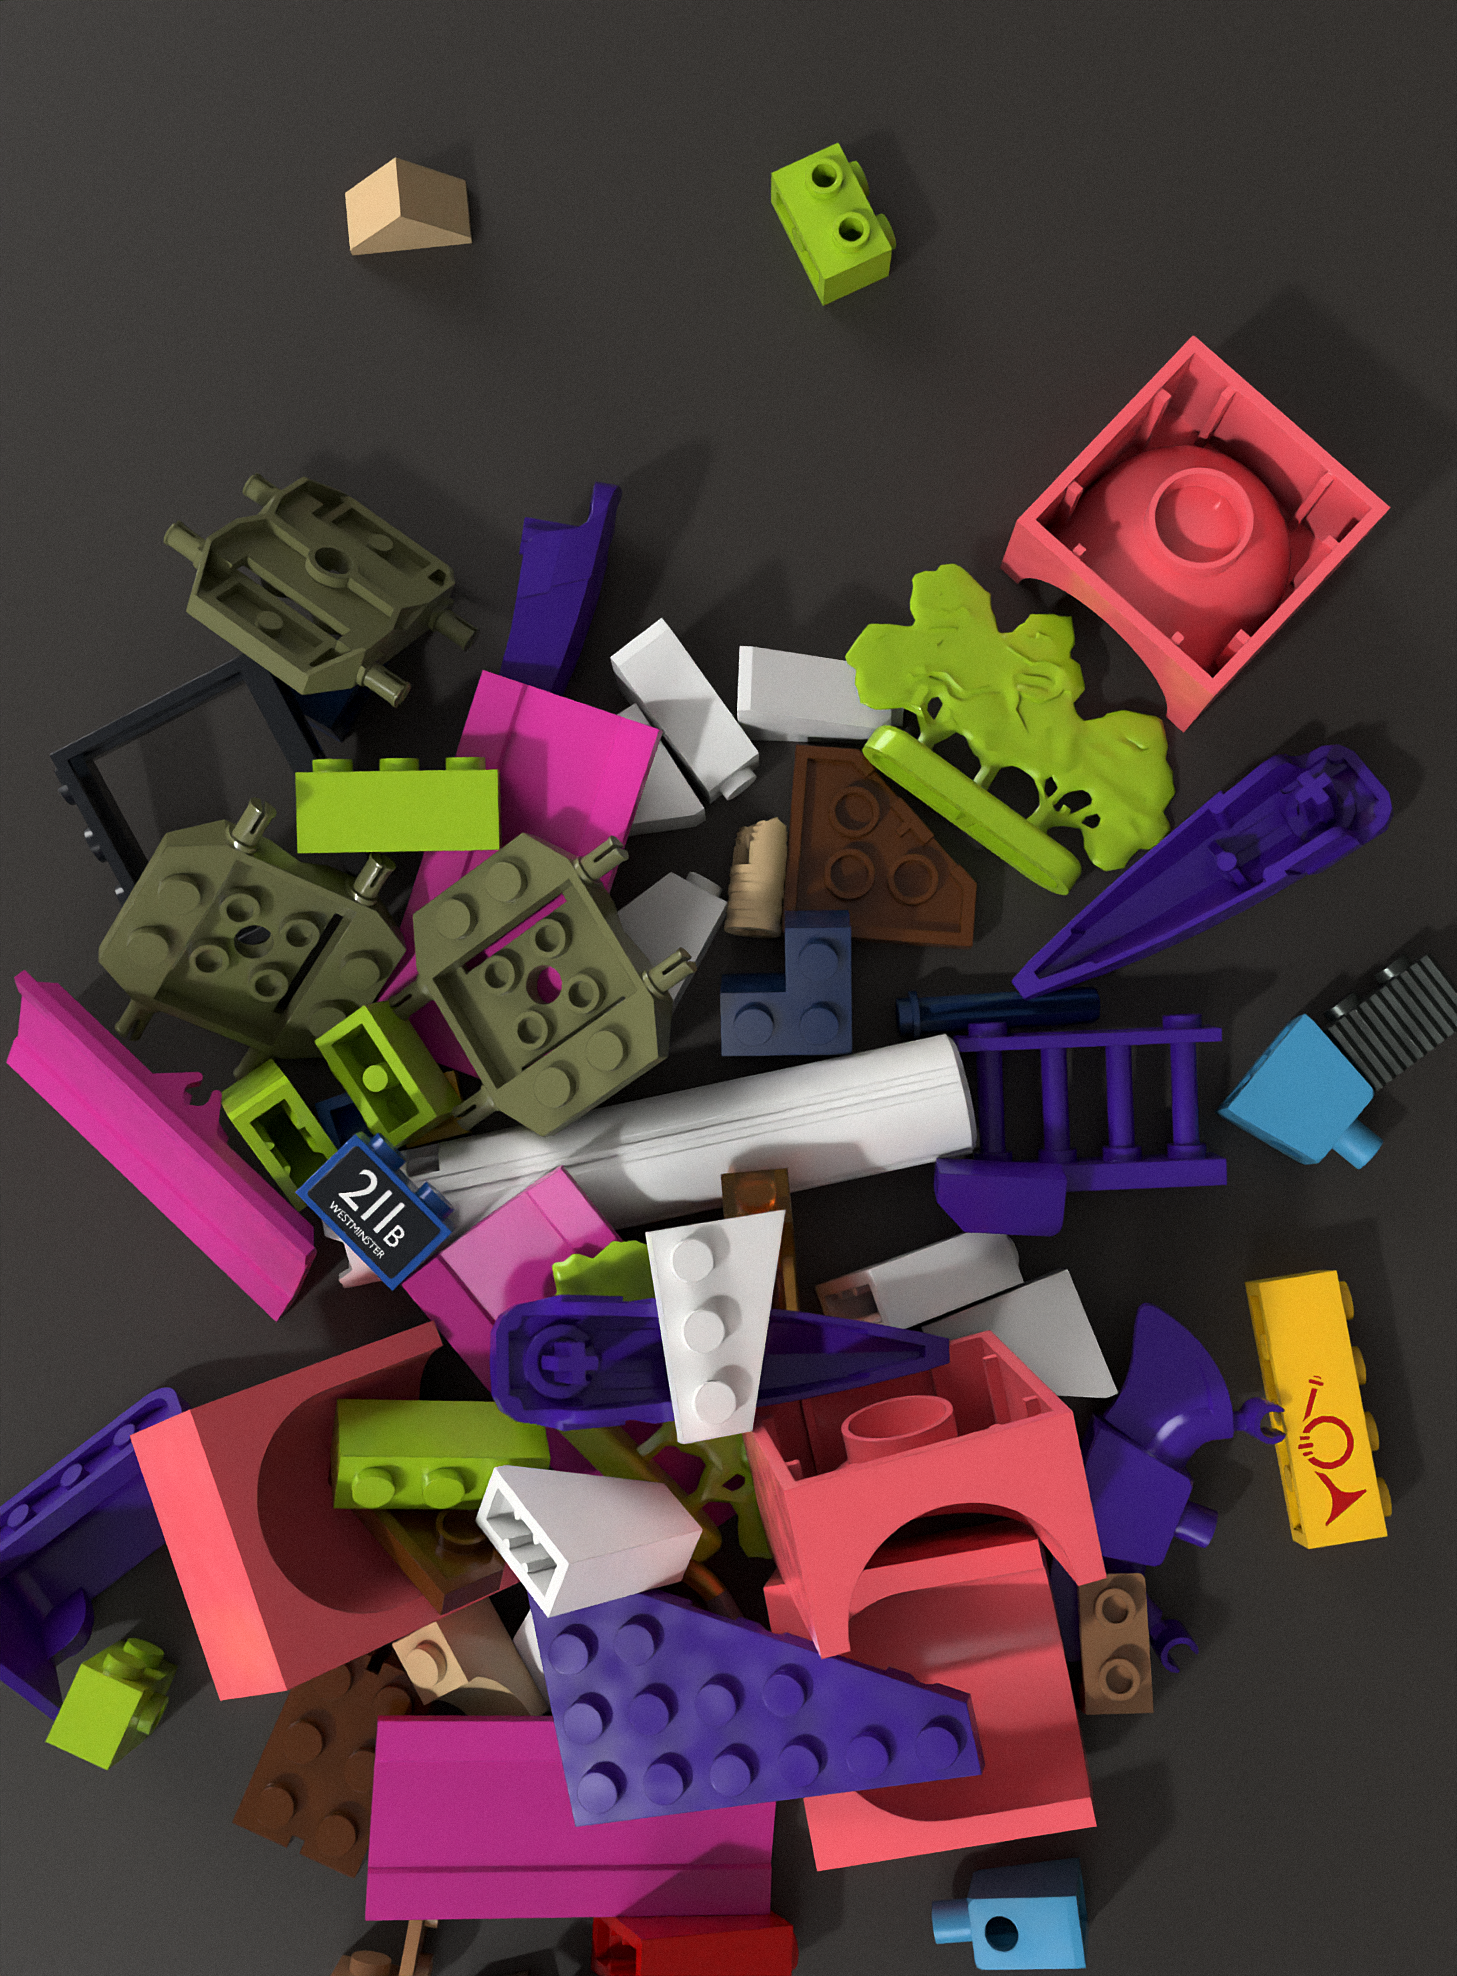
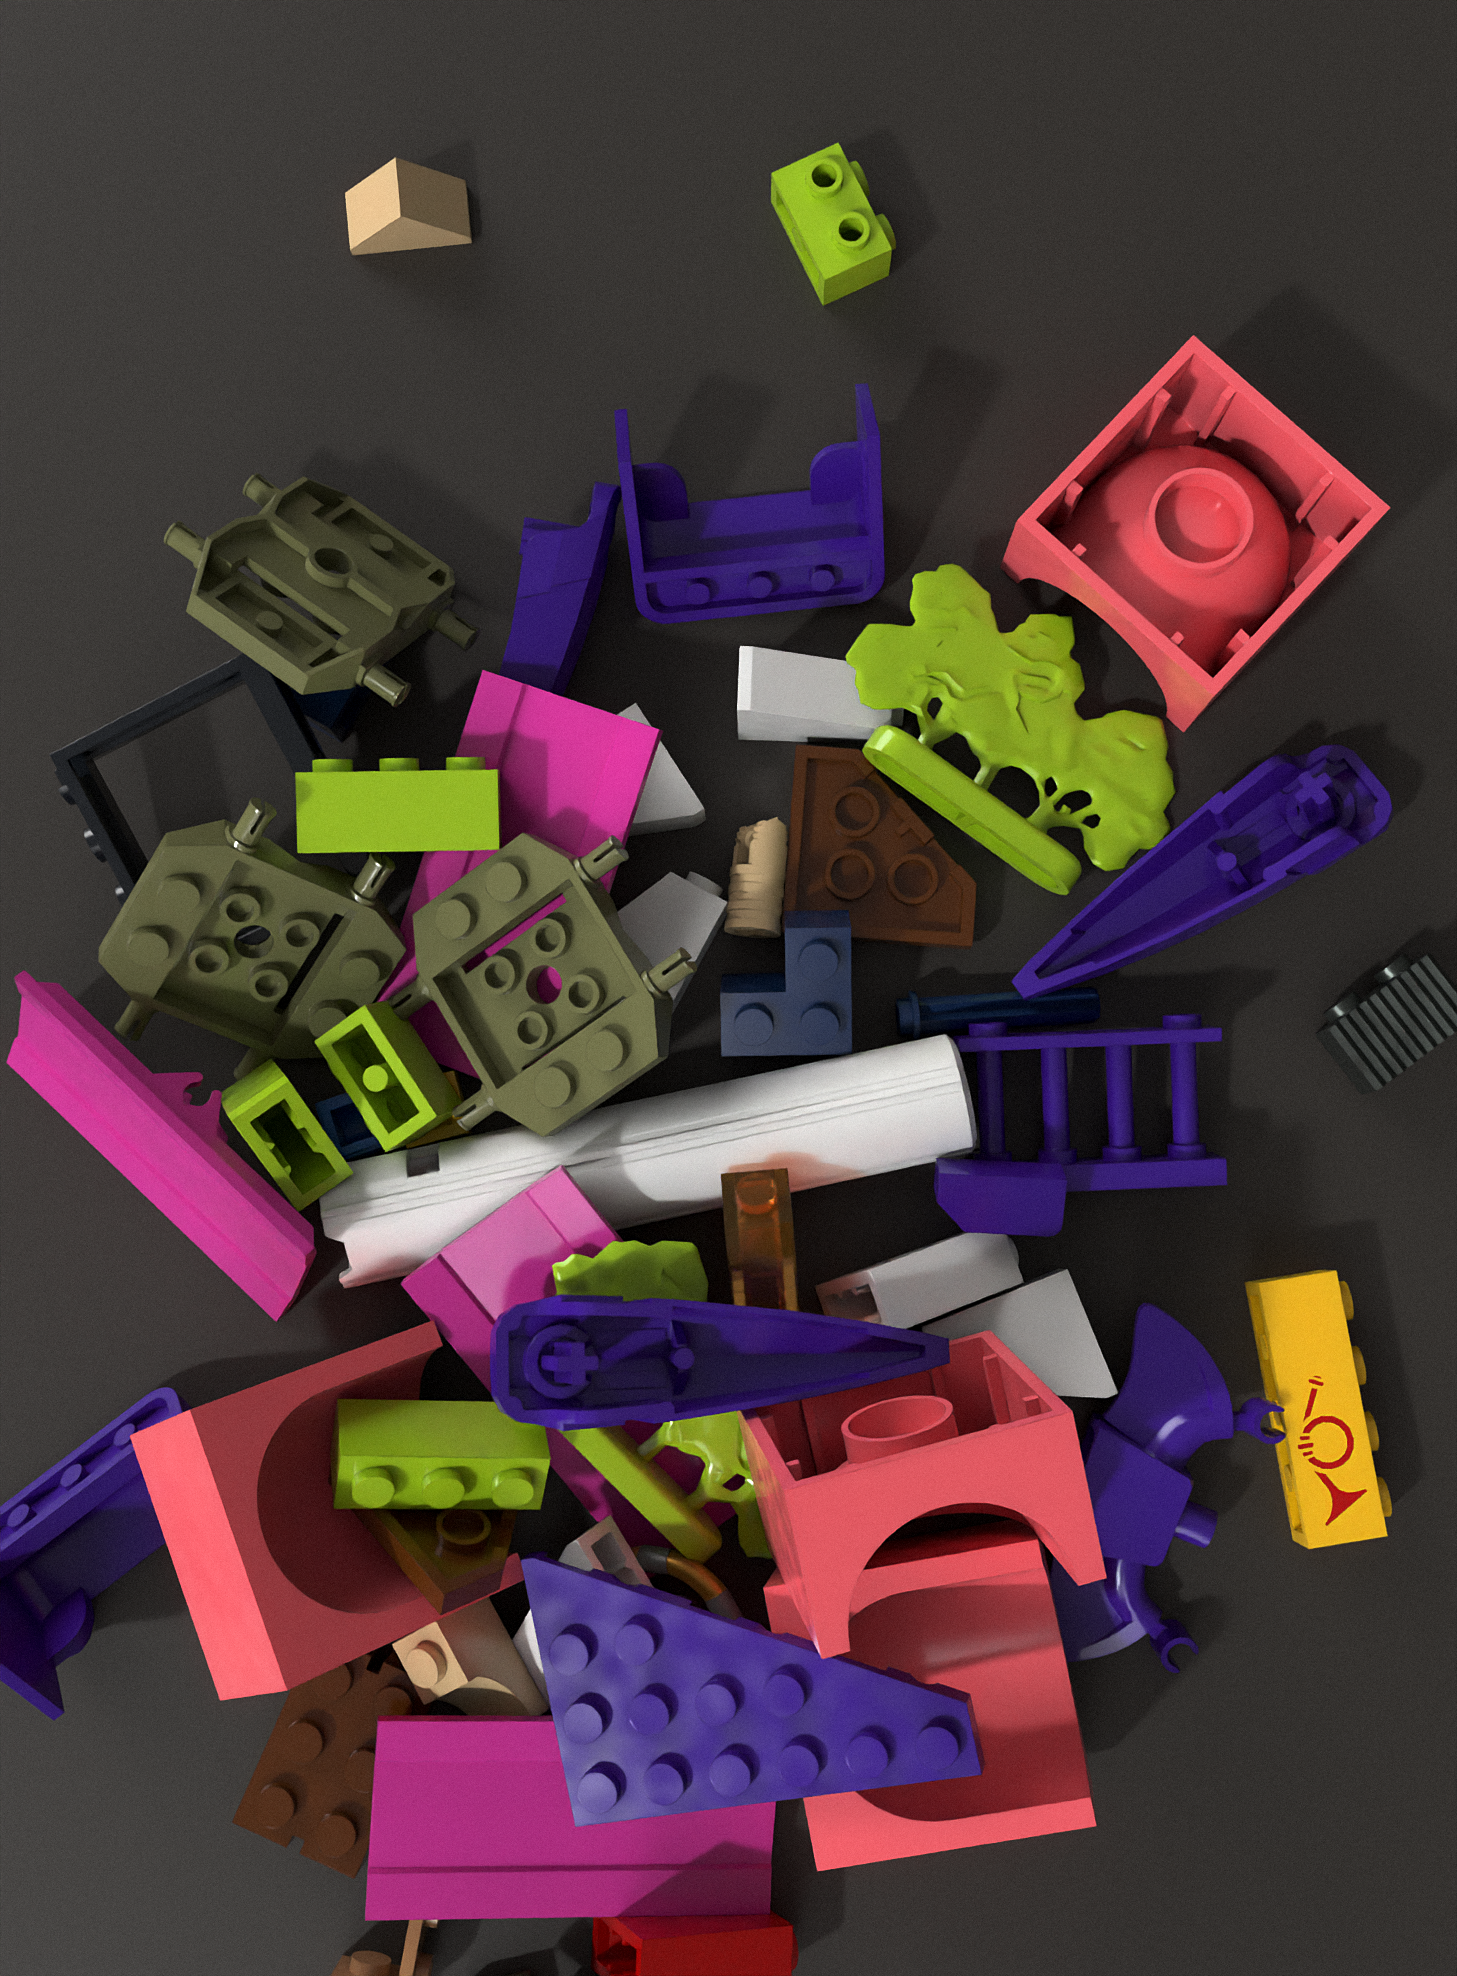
(114, 1702): lime brick -> none
(378, 1207): brick -> none
(586, 1535): white slope -> none
(694, 720): white slope -> none
(714, 1318): white wing -> none
(758, 549): none -> dark purple windscreen
(1043, 1914): dark azure torso -> none
(1114, 1646): medium nougat bracket -> none
(1304, 1099): dark azure torso -> none

